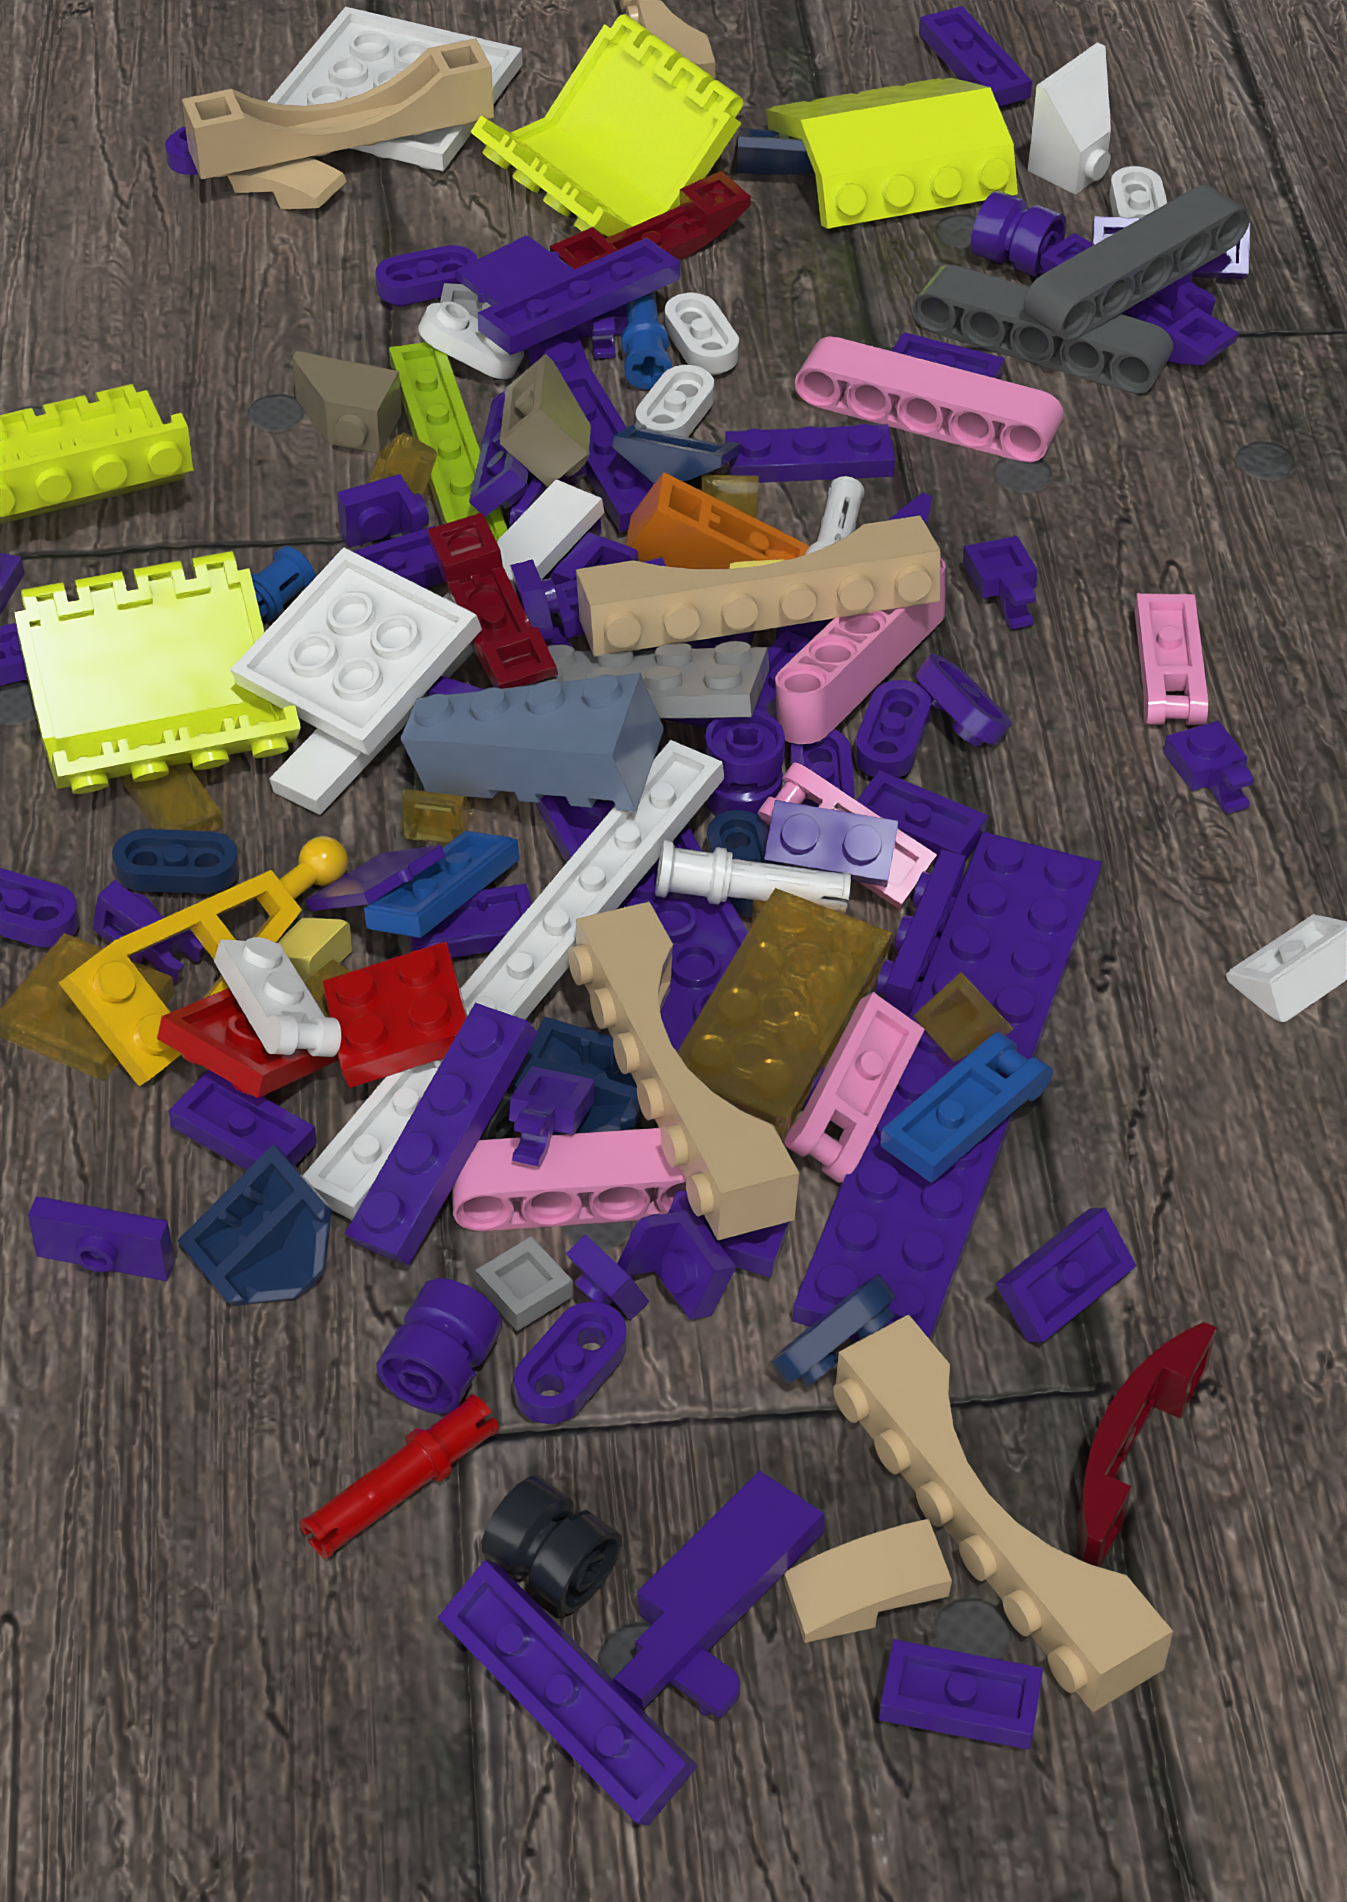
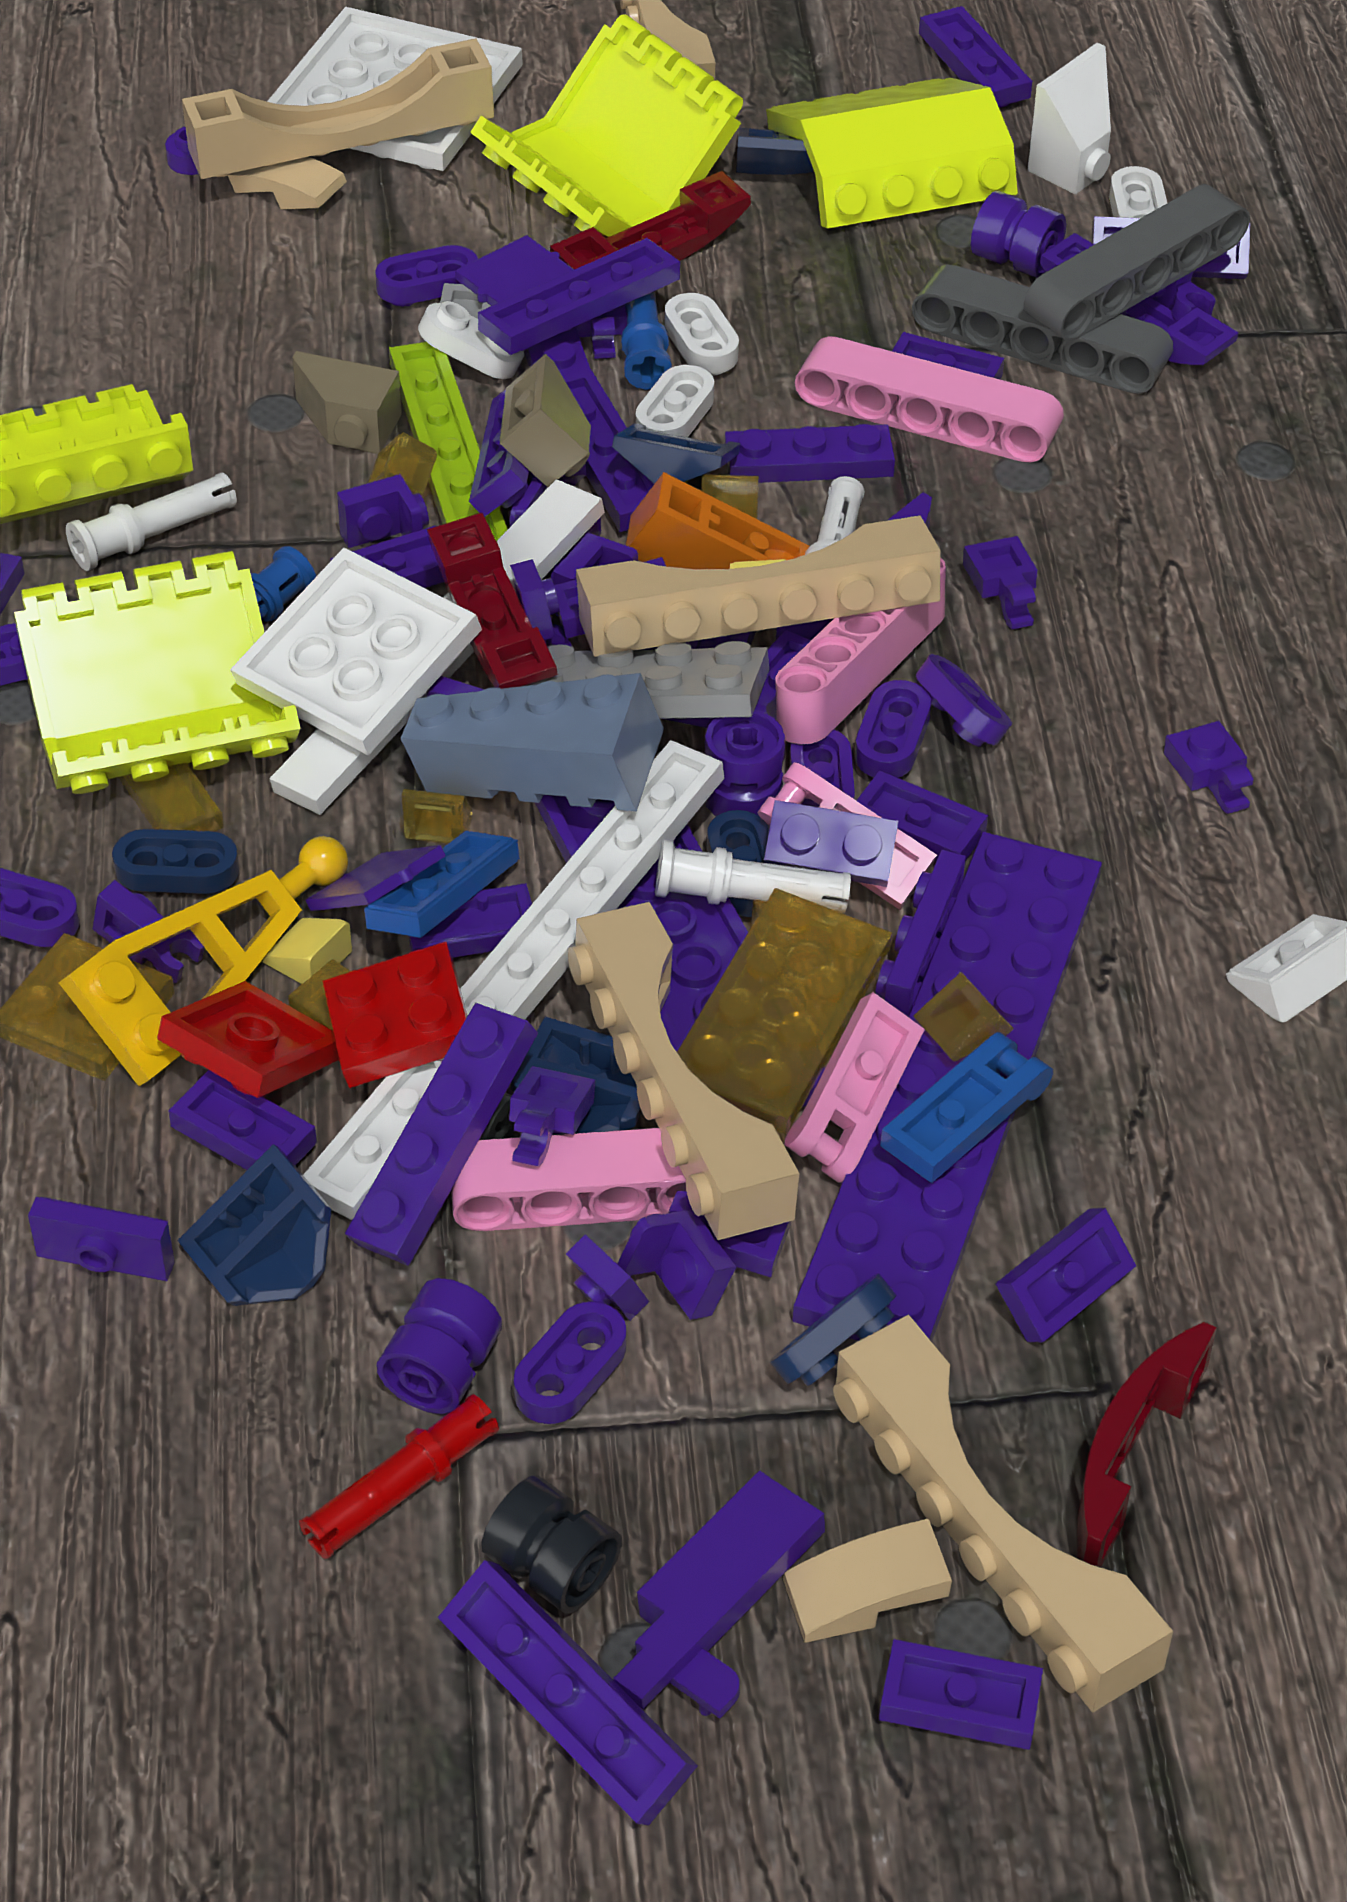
(128, 527): none -> white pin
(276, 998): white plate -> none
(524, 1283): light grey plate -> none
(1171, 658): bright pink plate -> none

